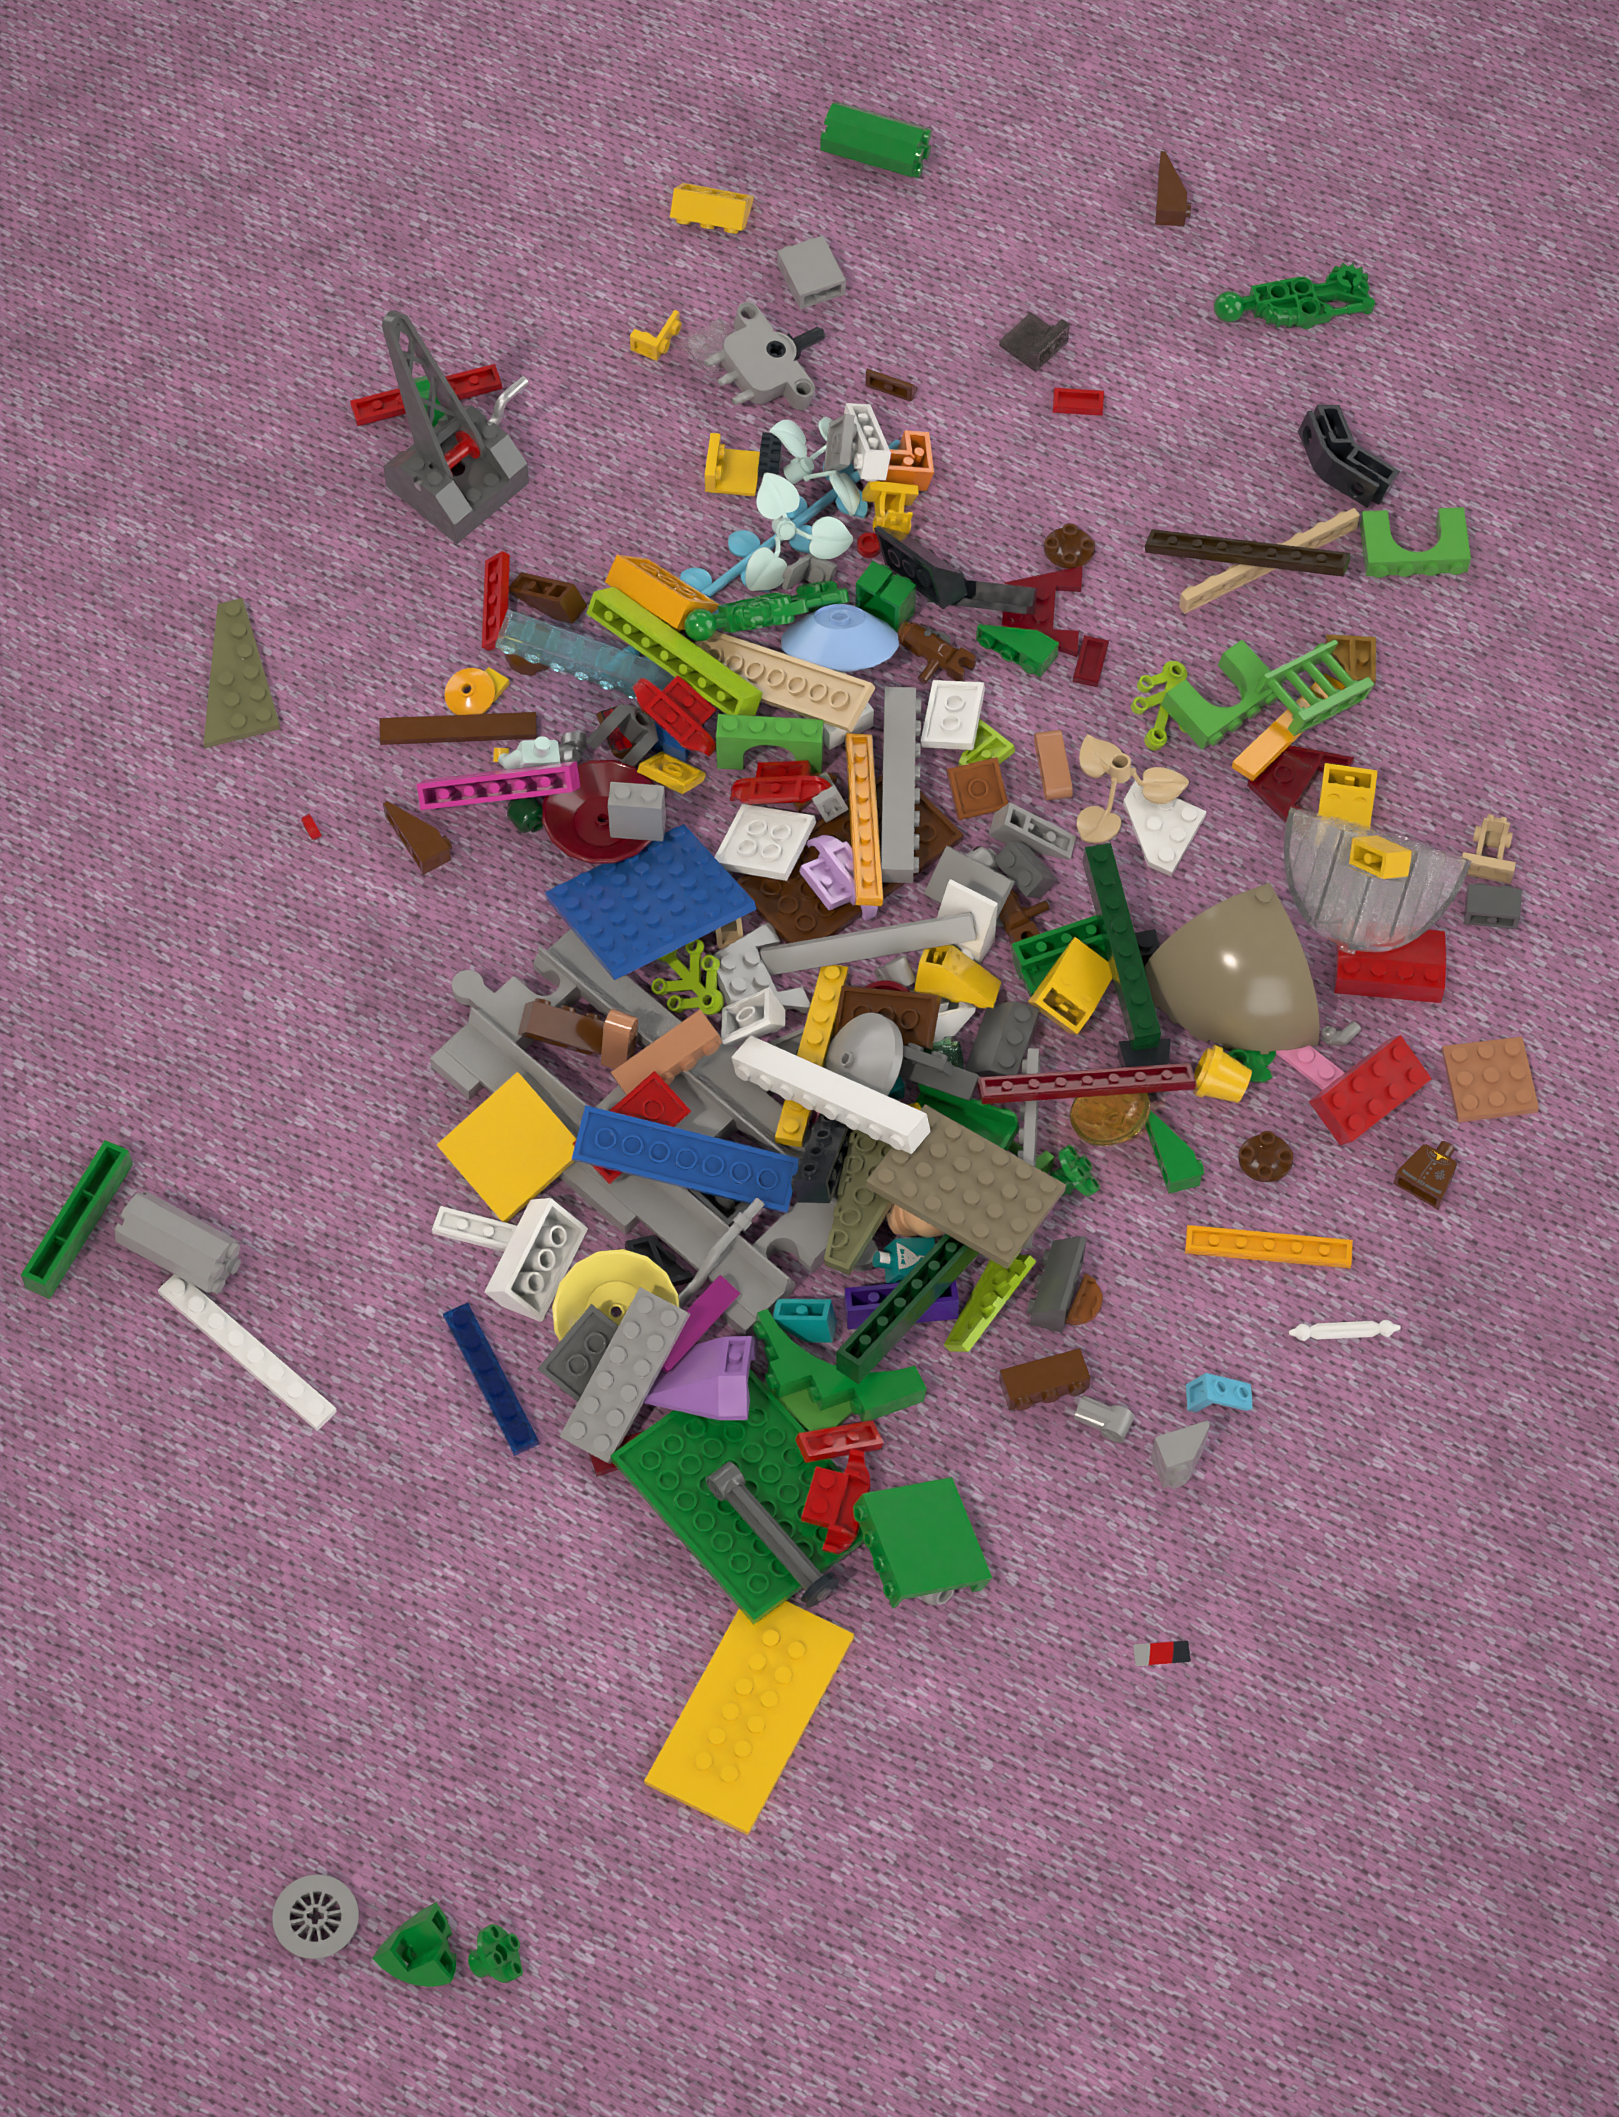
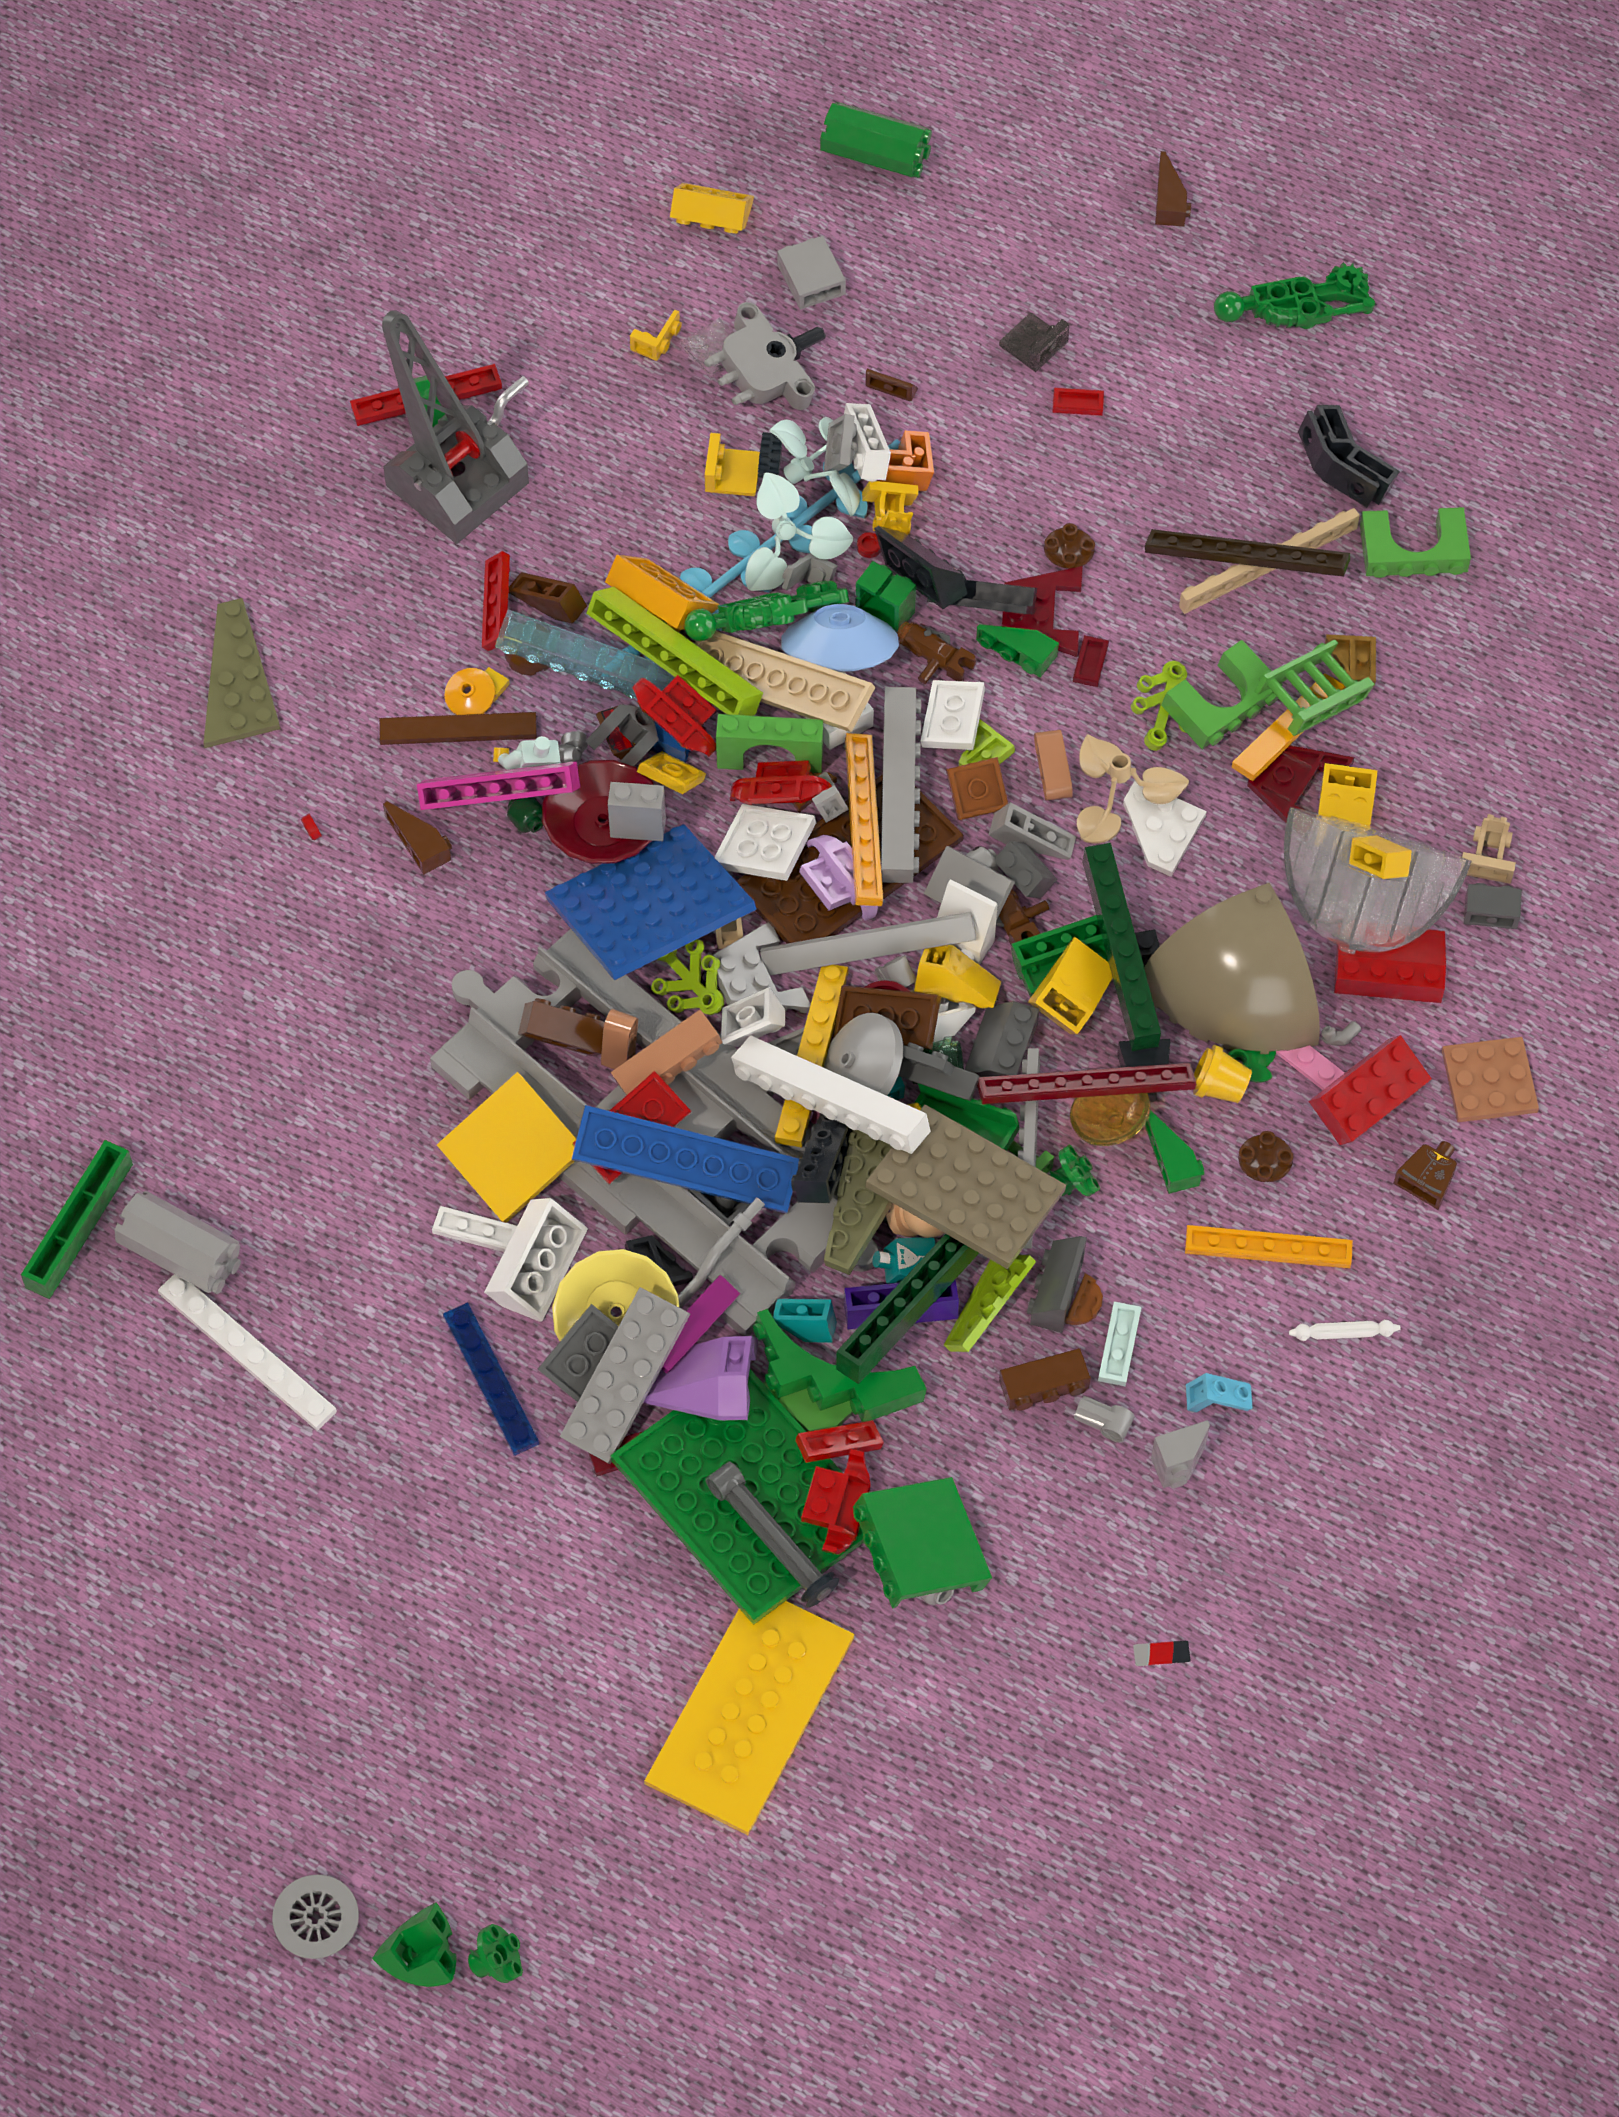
(1119, 1344): none -> light aqua plate

